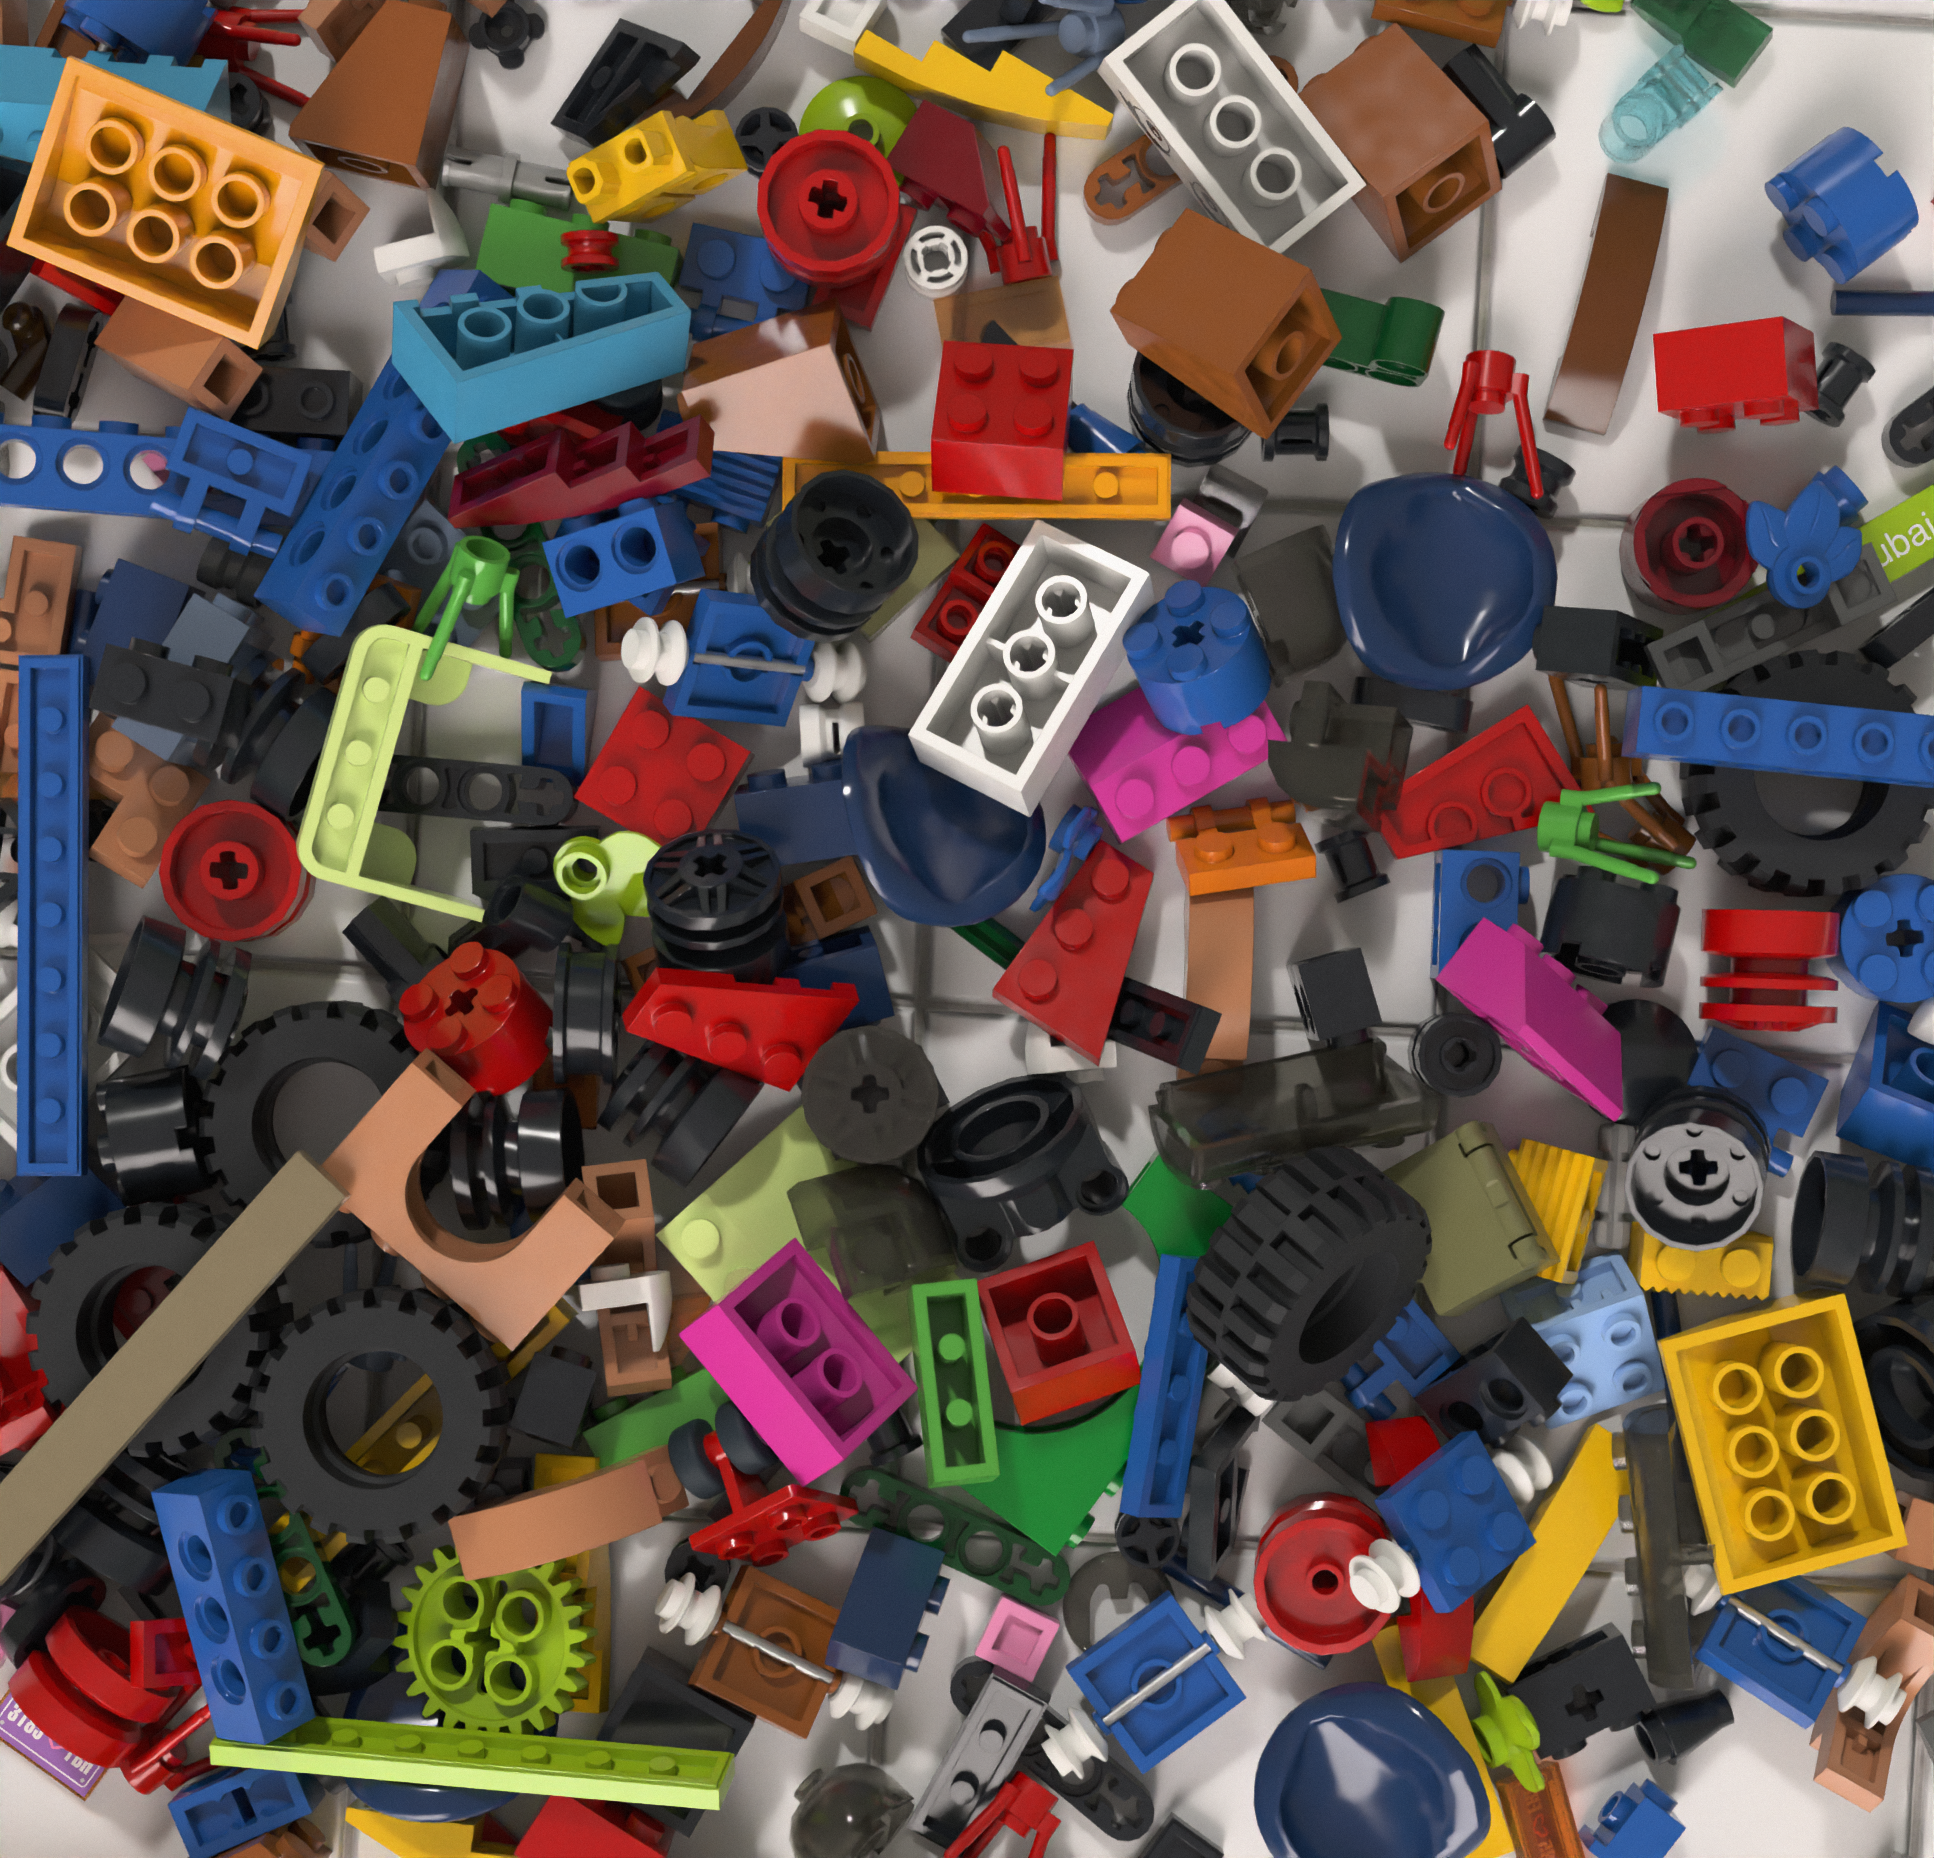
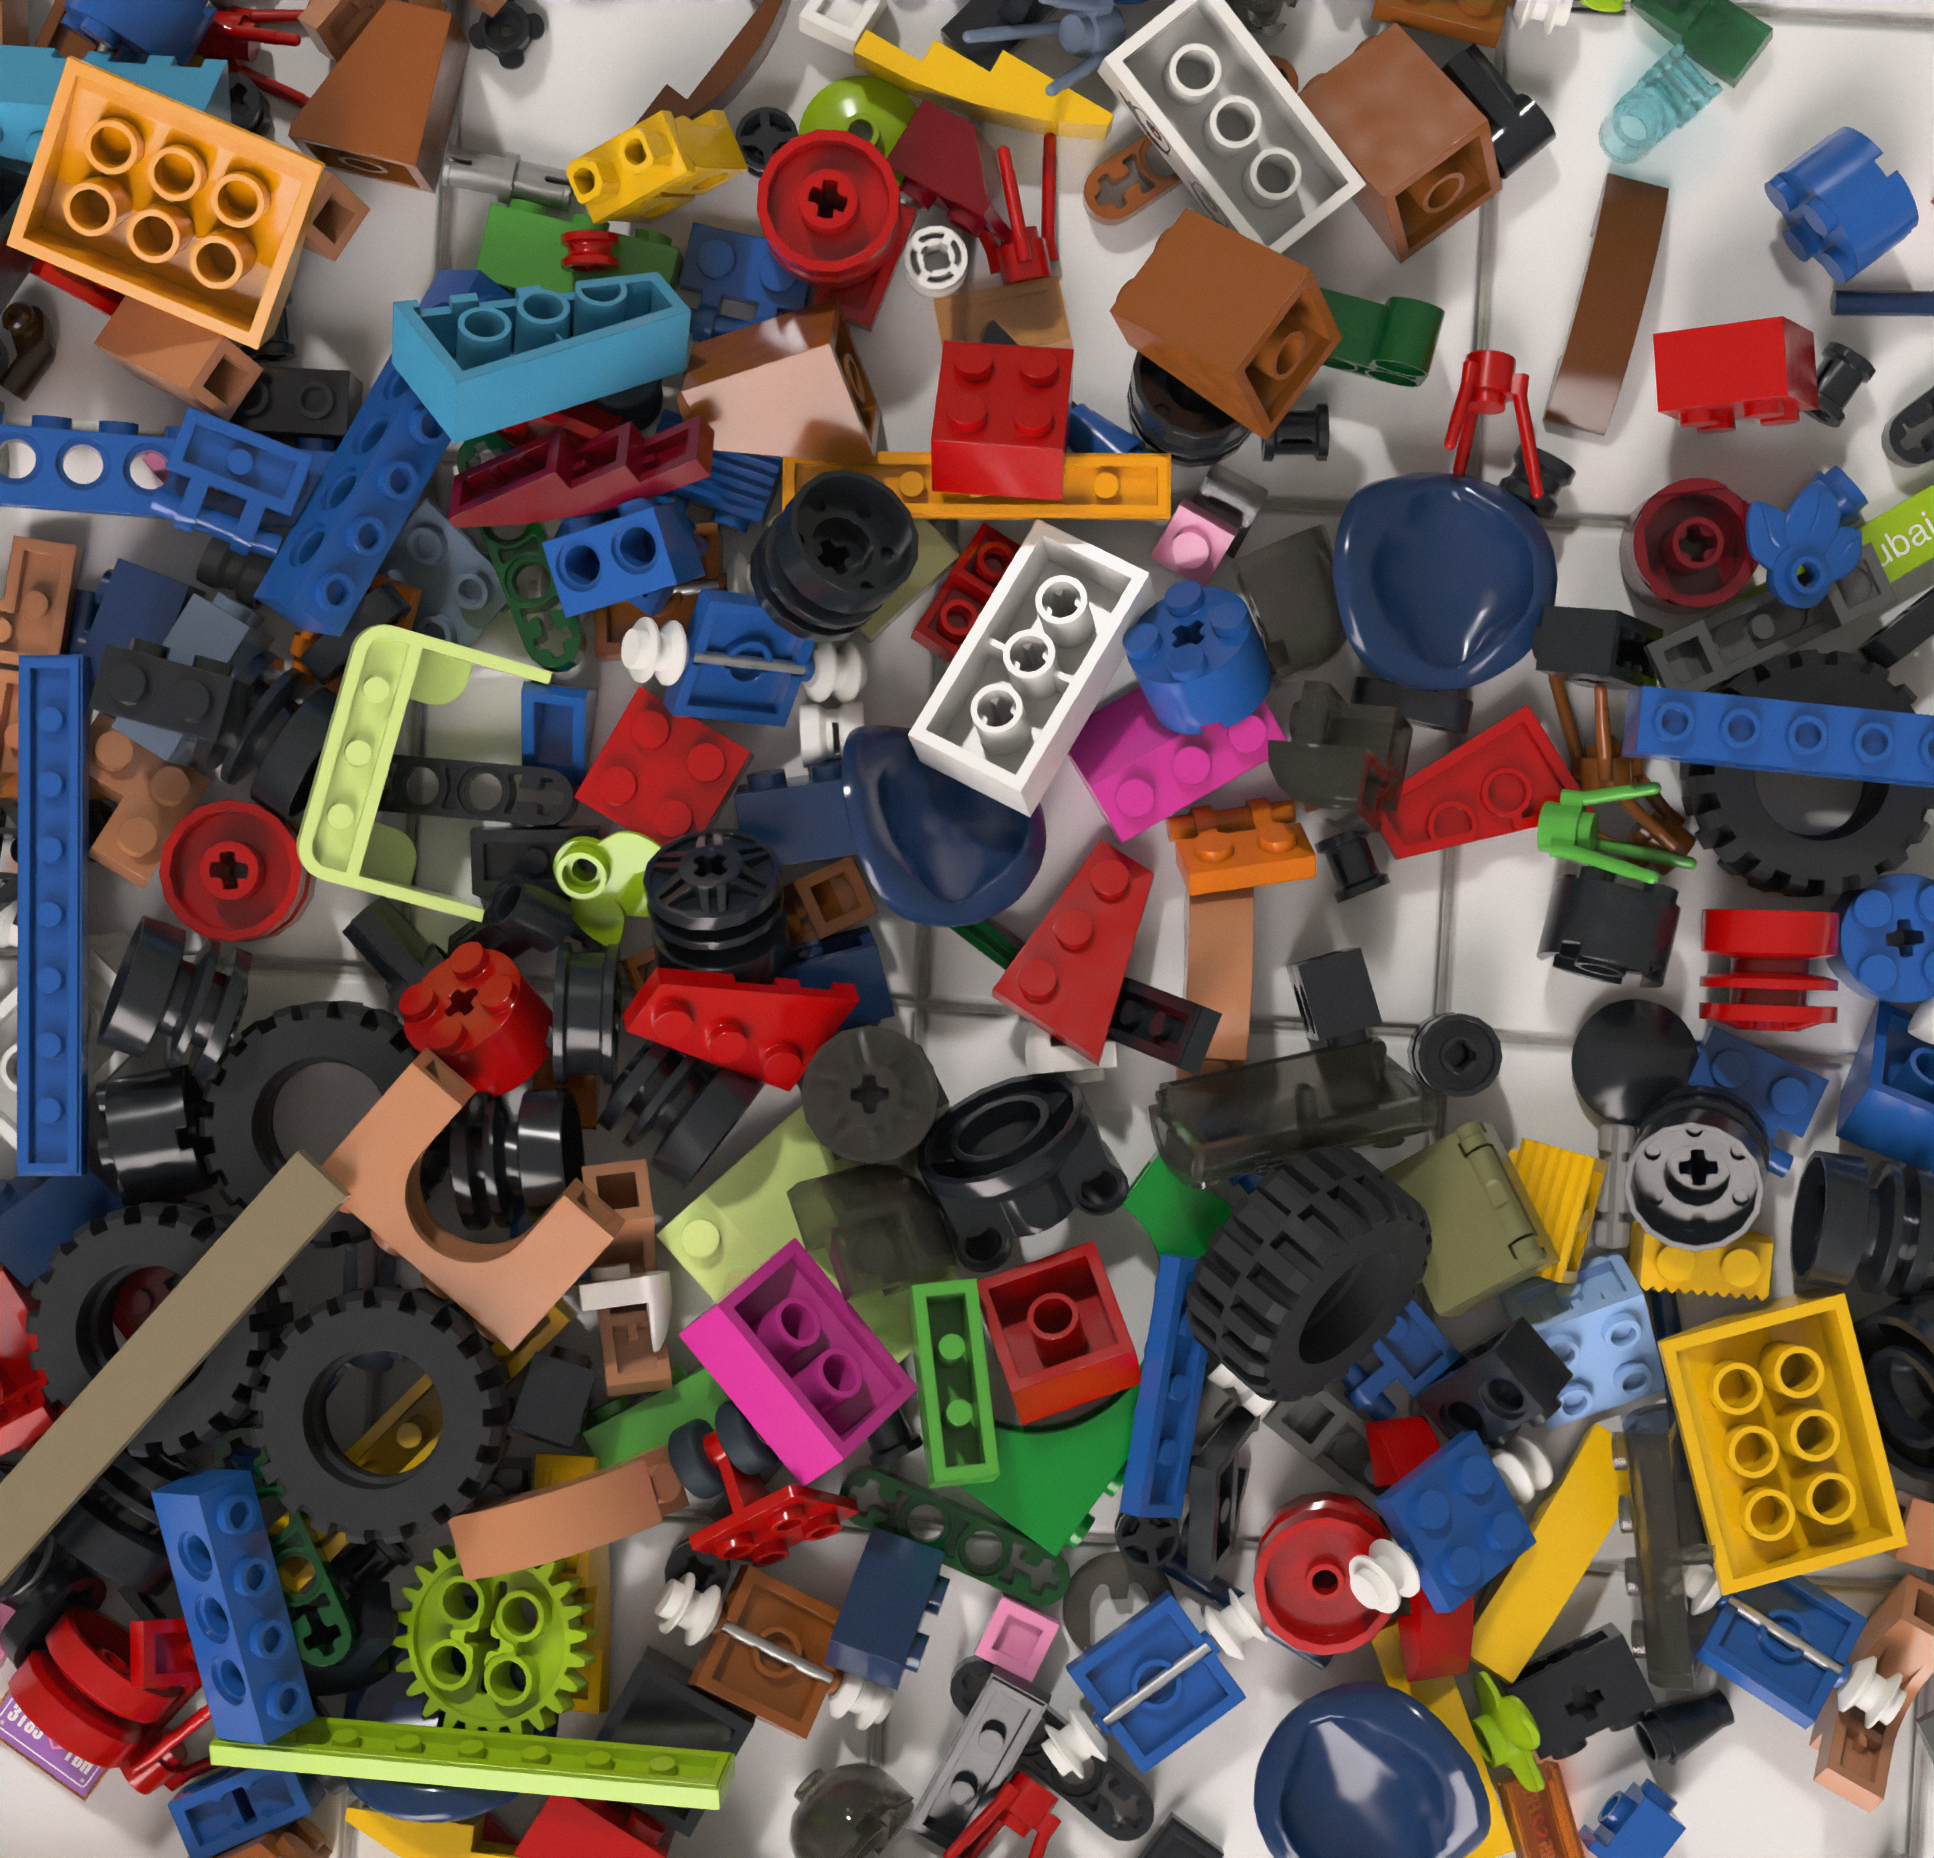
(68, 362): black beam -> none
(417, 259): white plate -> none
(475, 575): bright green plant -> none
(622, 82): black wing -> none
(683, 1312): clear orange slope -> none
(1073, 838): blue plate -> none
(1458, 913): blue brick -> none
(1539, 1012): dark pink slope -> none

